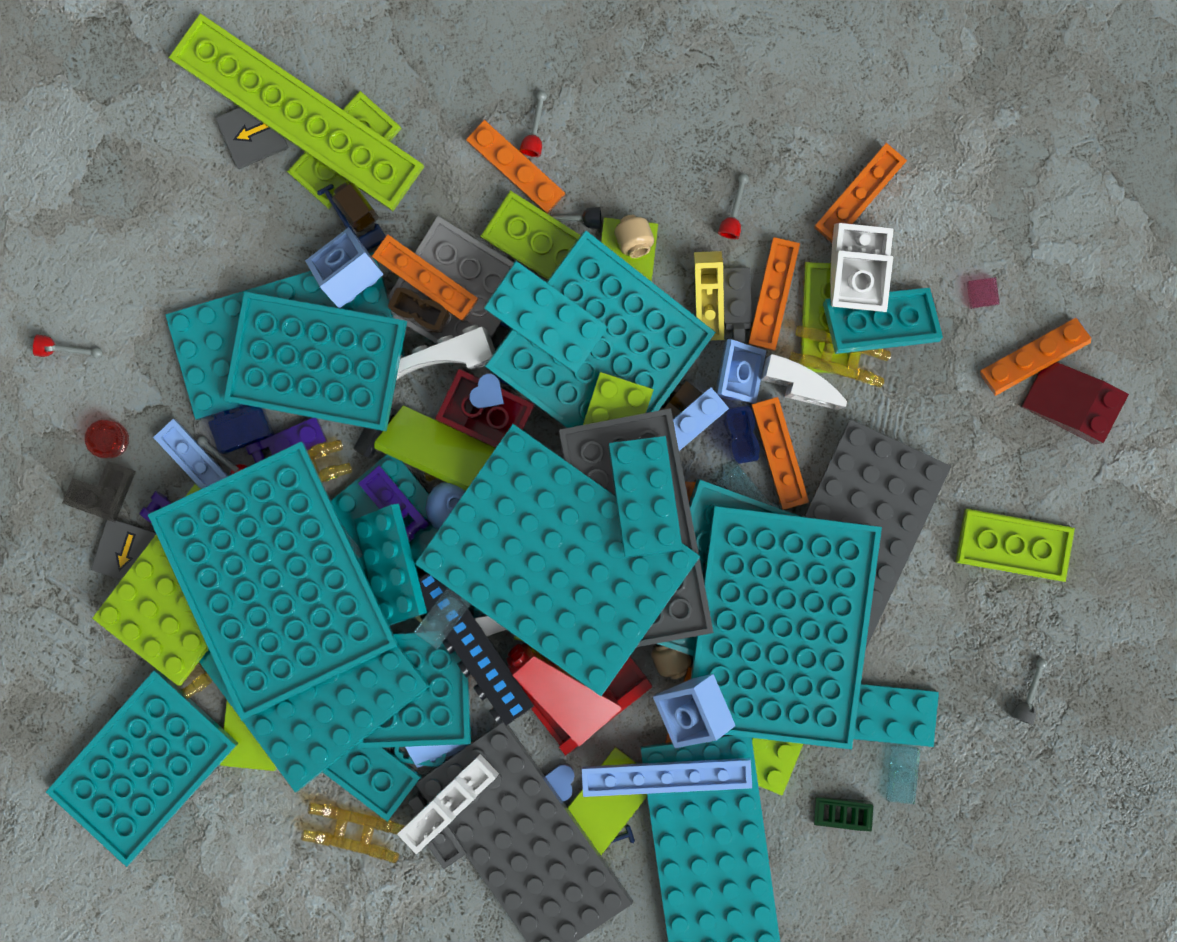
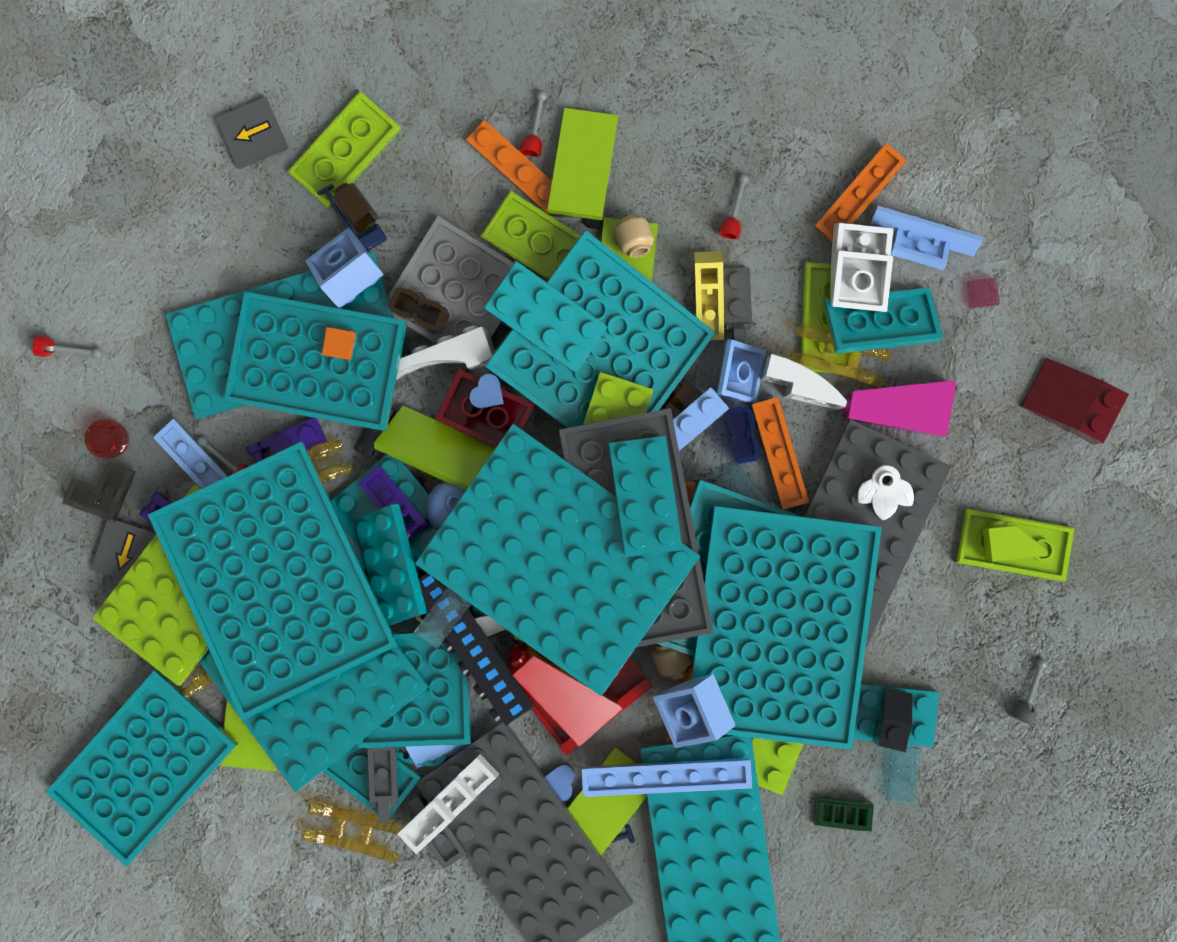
(240, 428): clear blue brick -> none
(296, 112): lime plate -> none
(339, 343): none -> orange tile
(383, 781): none -> dark grey hinge
(425, 277): orange plate -> none
(583, 164): none -> lime tile
(773, 294): orange plate -> none
(886, 496): none -> white plate
(894, 720): none -> black slope
(906, 408): none -> dark pink slope
(923, 239): none -> light blue bracket
(1009, 543): none -> lime slope
(1035, 356): orange plate -> none

